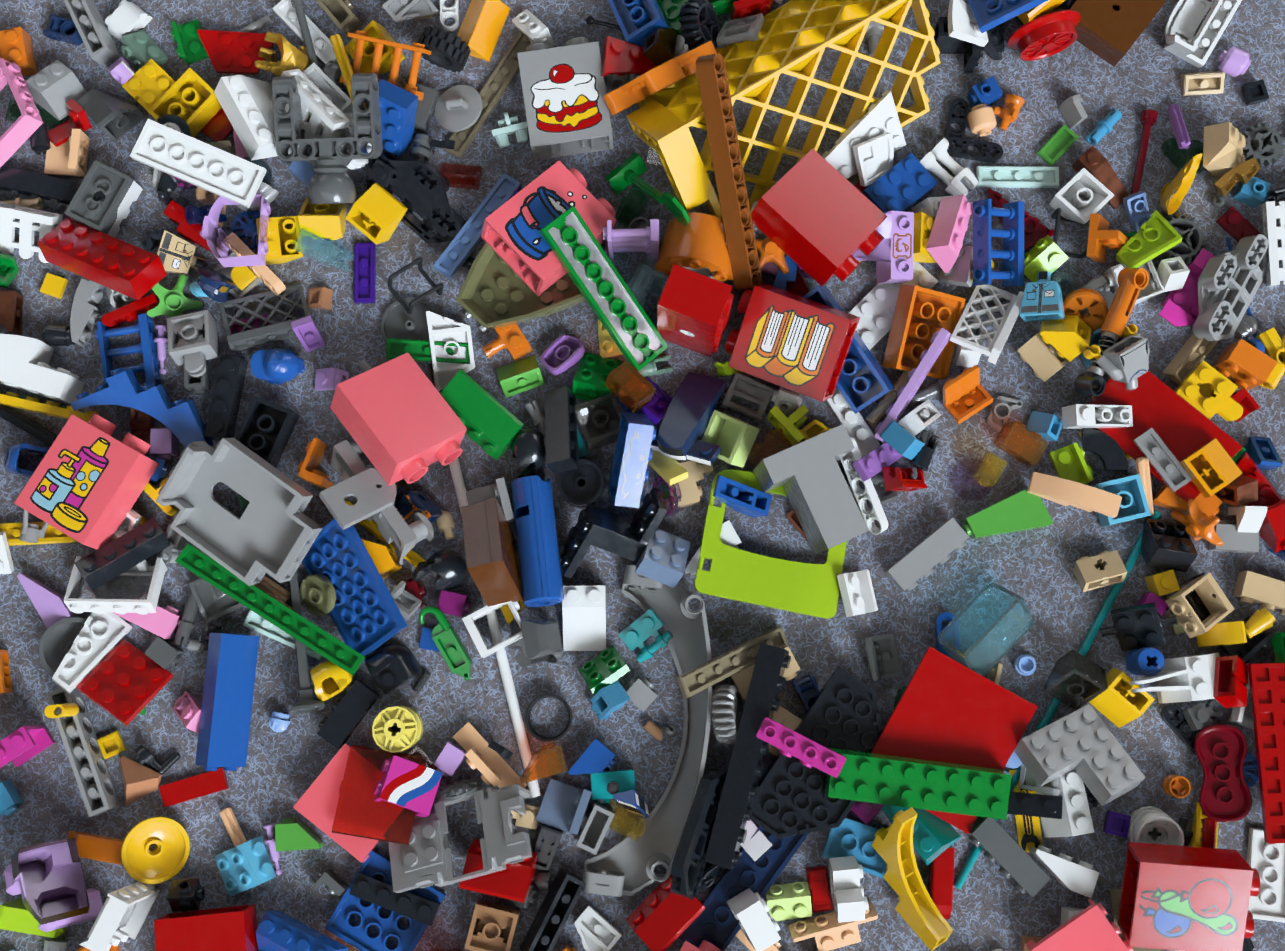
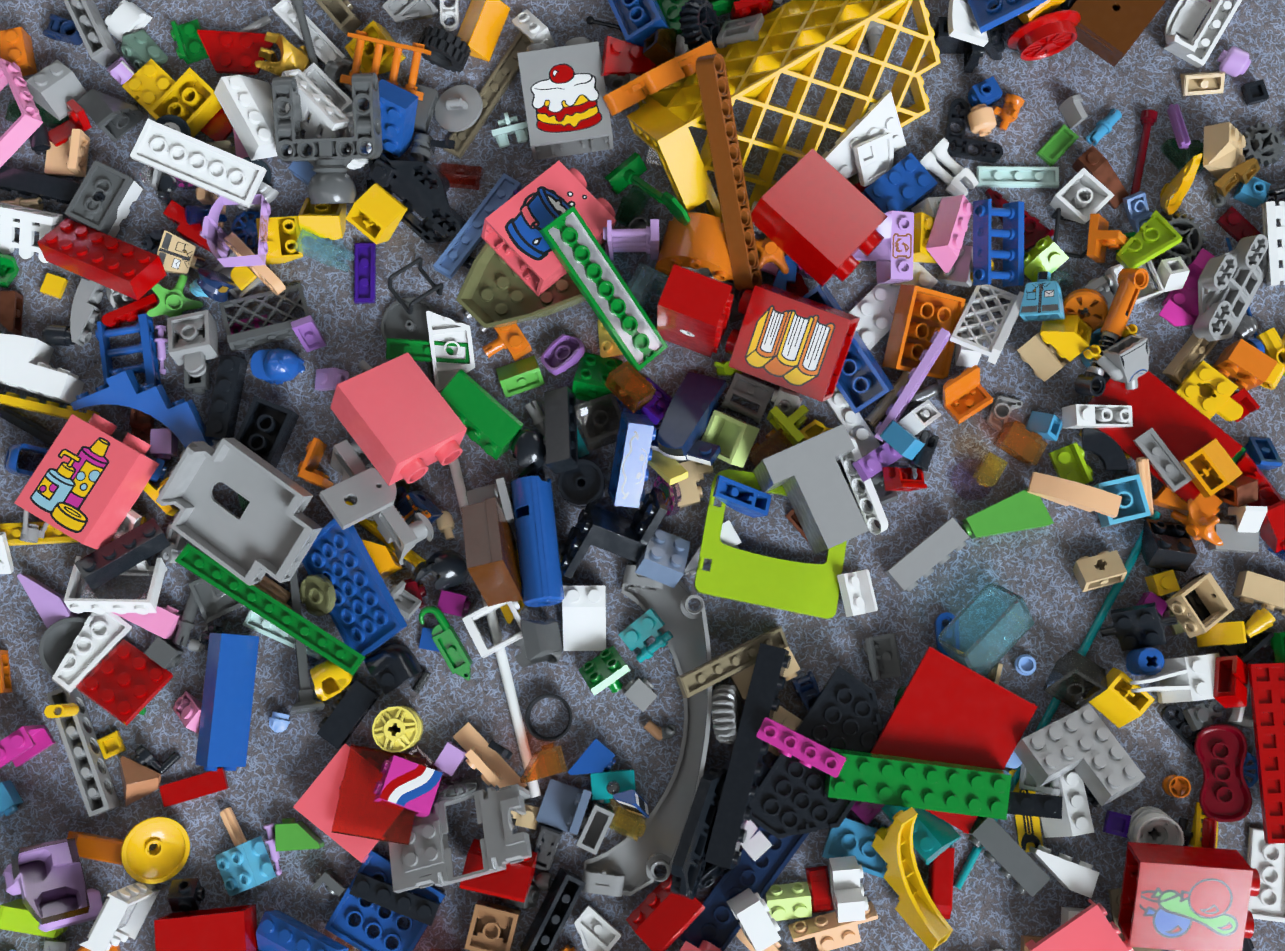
(320, 298): nougat slope -> none
(343, 61): yellow axle -> none
(609, 700): dark azure brick -> none
(650, 369): sand green hinge -> none

